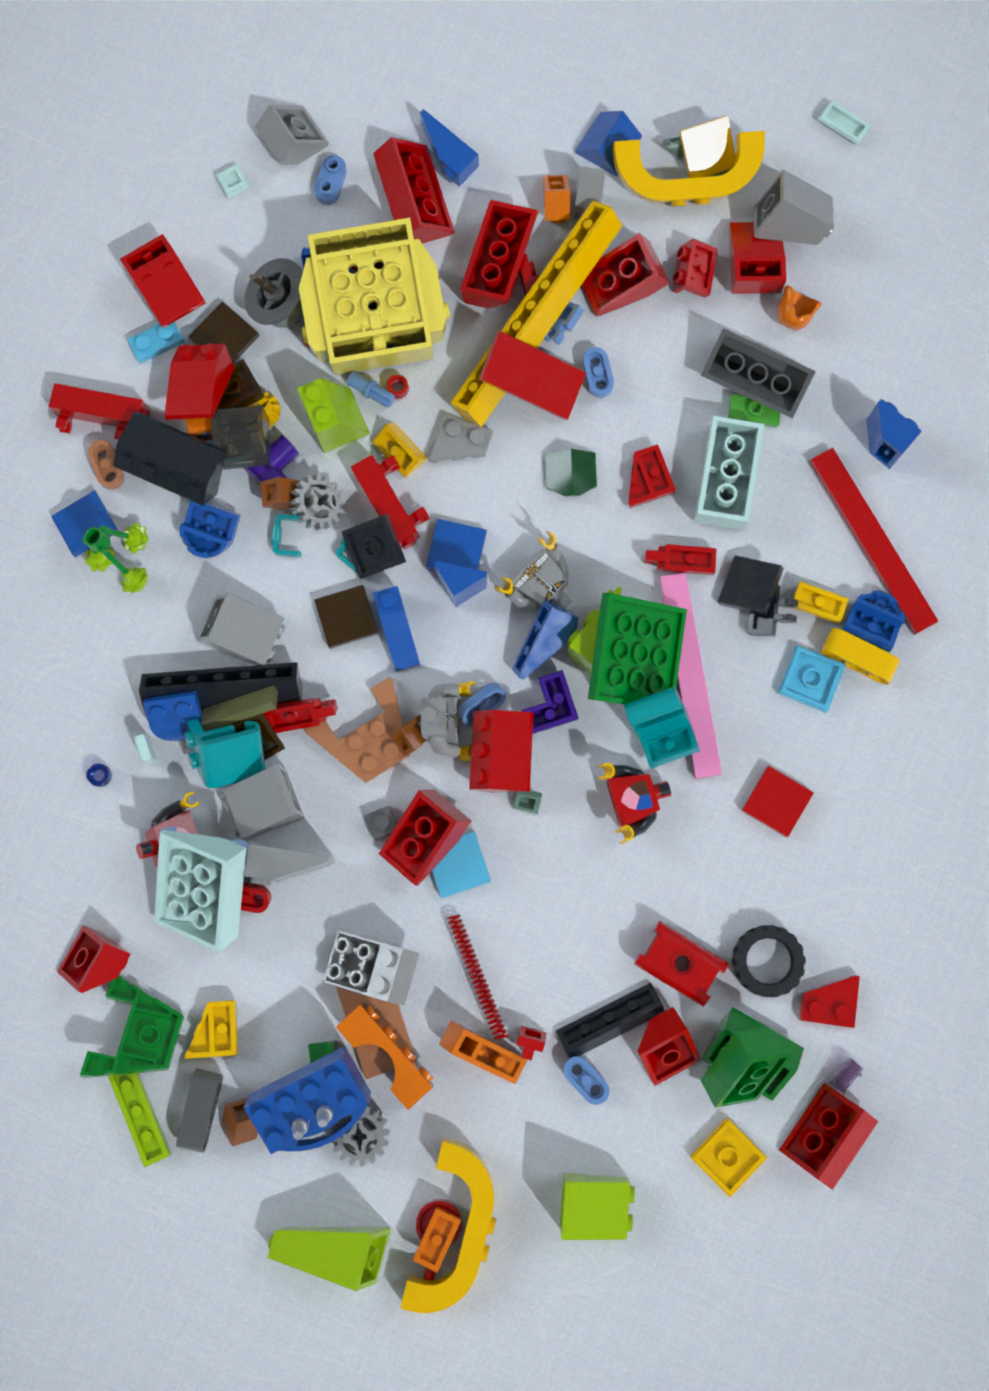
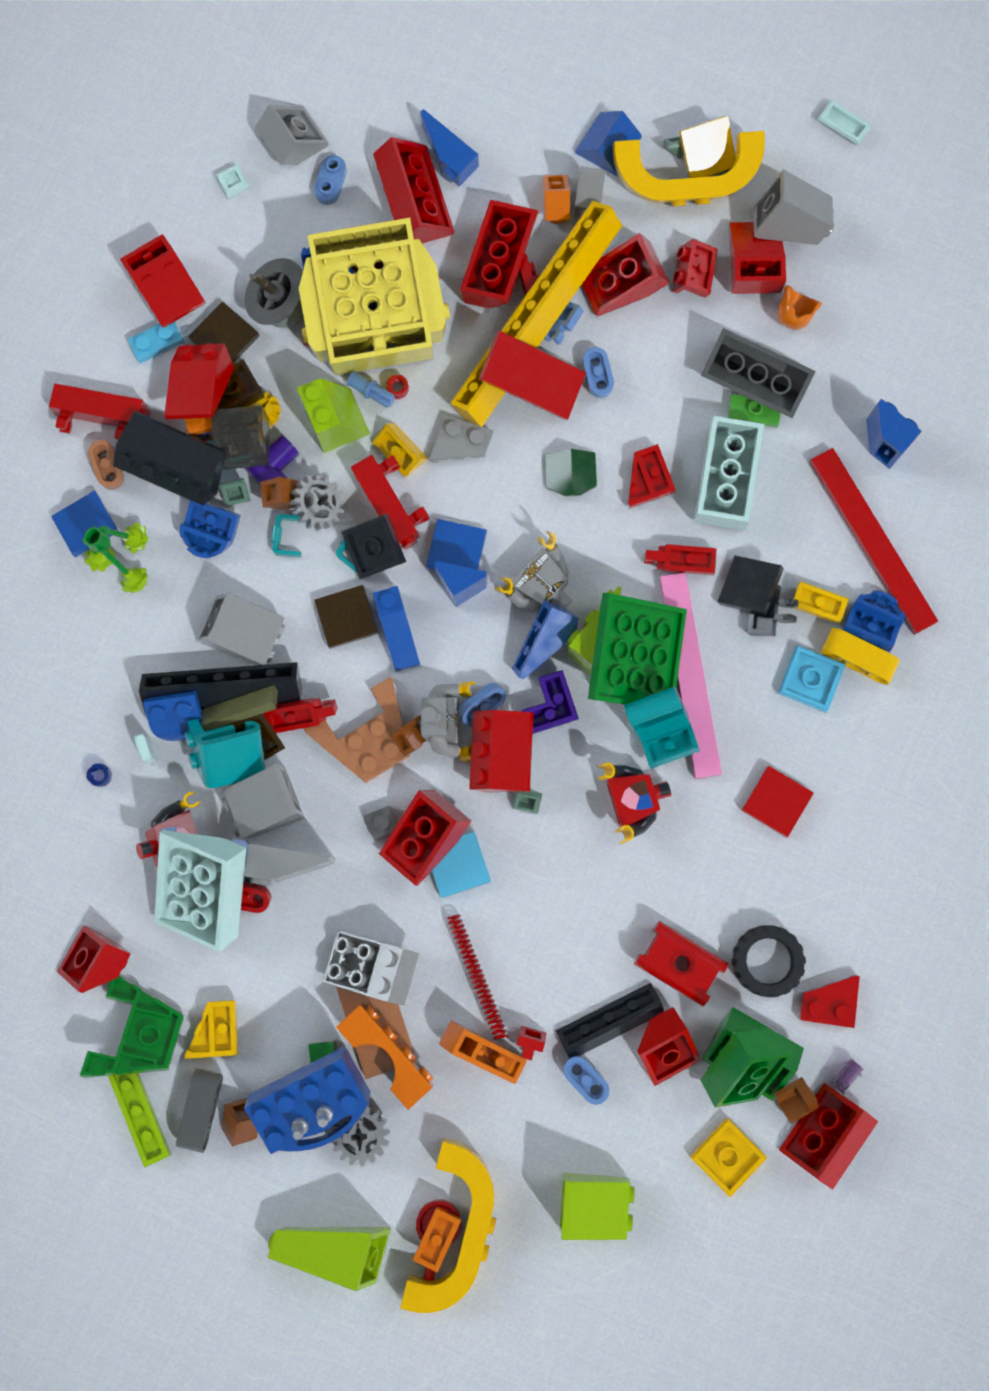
(234, 492): none -> sand green slope
(796, 1100): none -> dark orange panel

